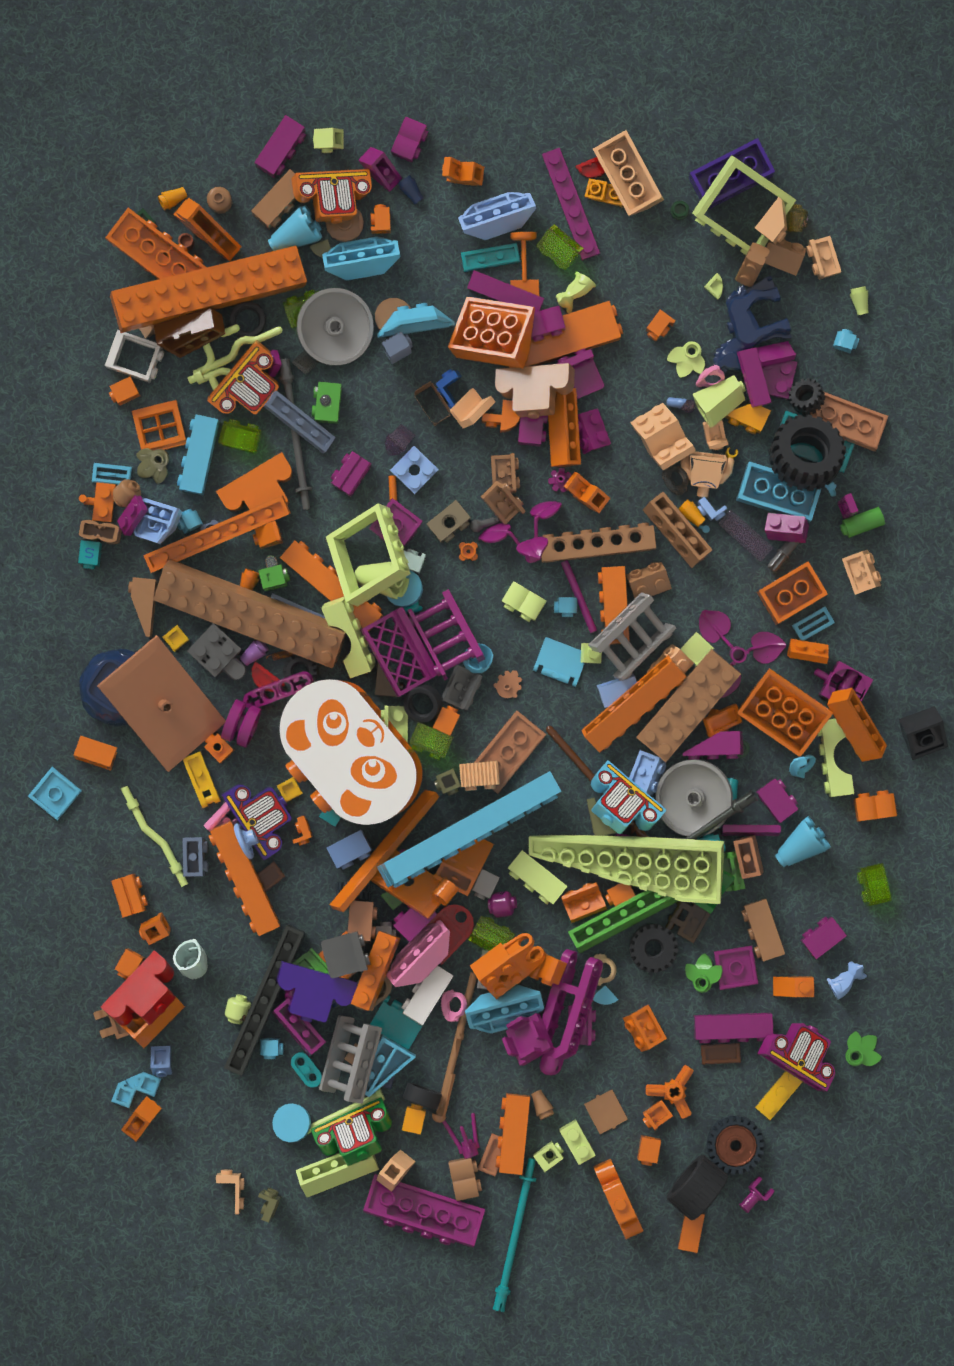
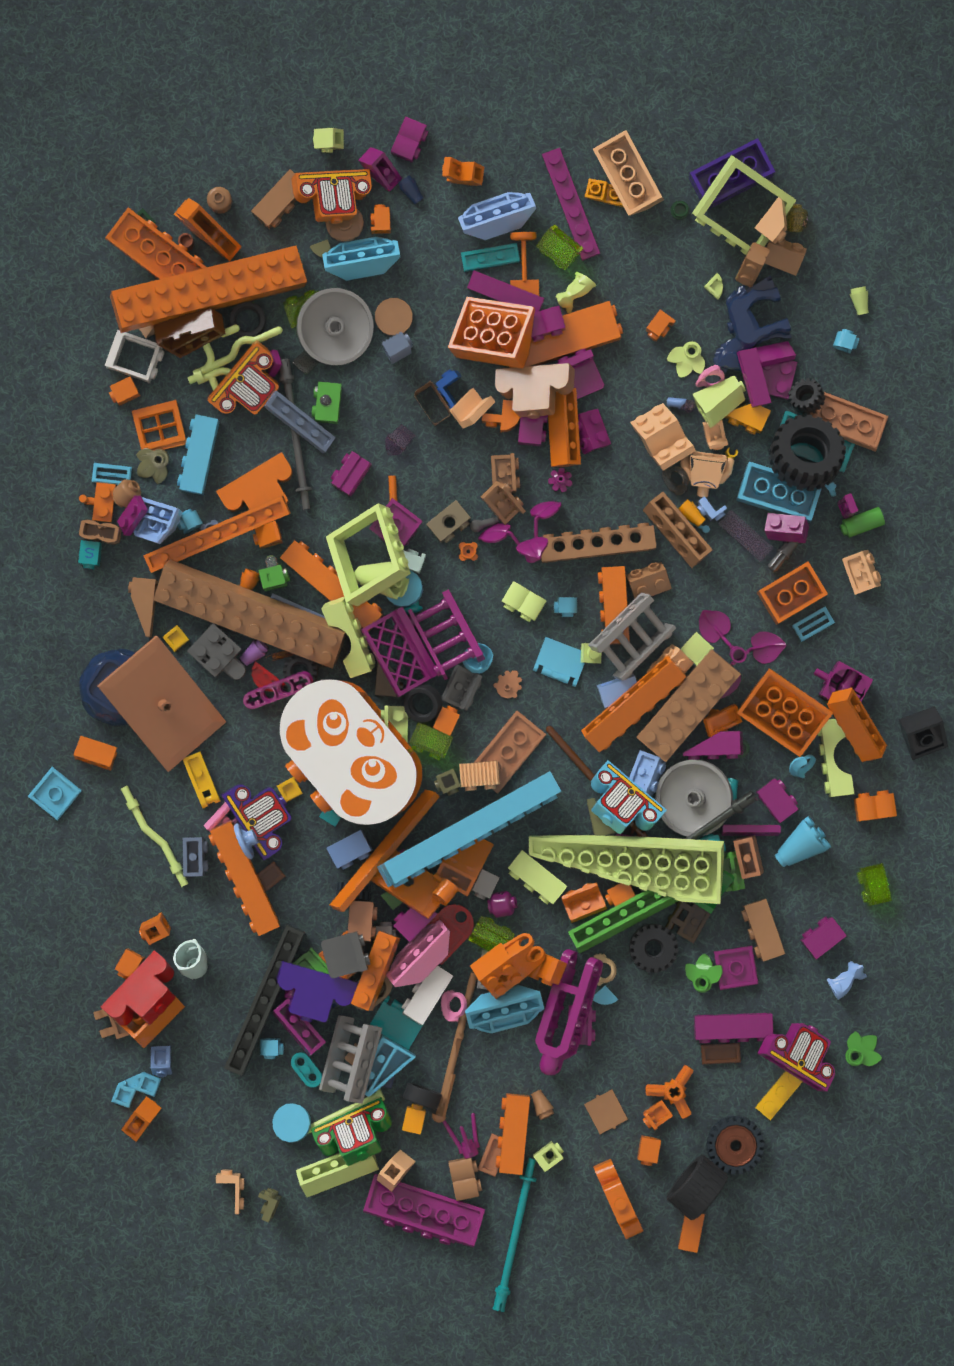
(129, 895): orange brick -> none
(171, 198): light orange cone -> none
(225, 751): orange brick -> none
(237, 1009): yellowish green head -> none
(239, 436): clear neon green brick -> none
(243, 724): magenta wheel -> none
(280, 147): magenta brick -> none
(296, 231): medium azure cone -> none
(303, 827): orange bracket -> none
(414, 457): light blue piece -> none
(415, 320): medium azure wedge -> none
(527, 1039): magenta panel -> none
(577, 1142): yellowish green brick -> none
(580, 599): magenta bar -> none
(586, 493): orange brick -> none
(591, 168): red tile -> none
(644, 1028): orange bracket -> none
(755, 1196): magenta piece -> none
(793, 986): orange slope -> none
(808, 651): orange bracket -> none
(823, 257): light nougat bracket -> none

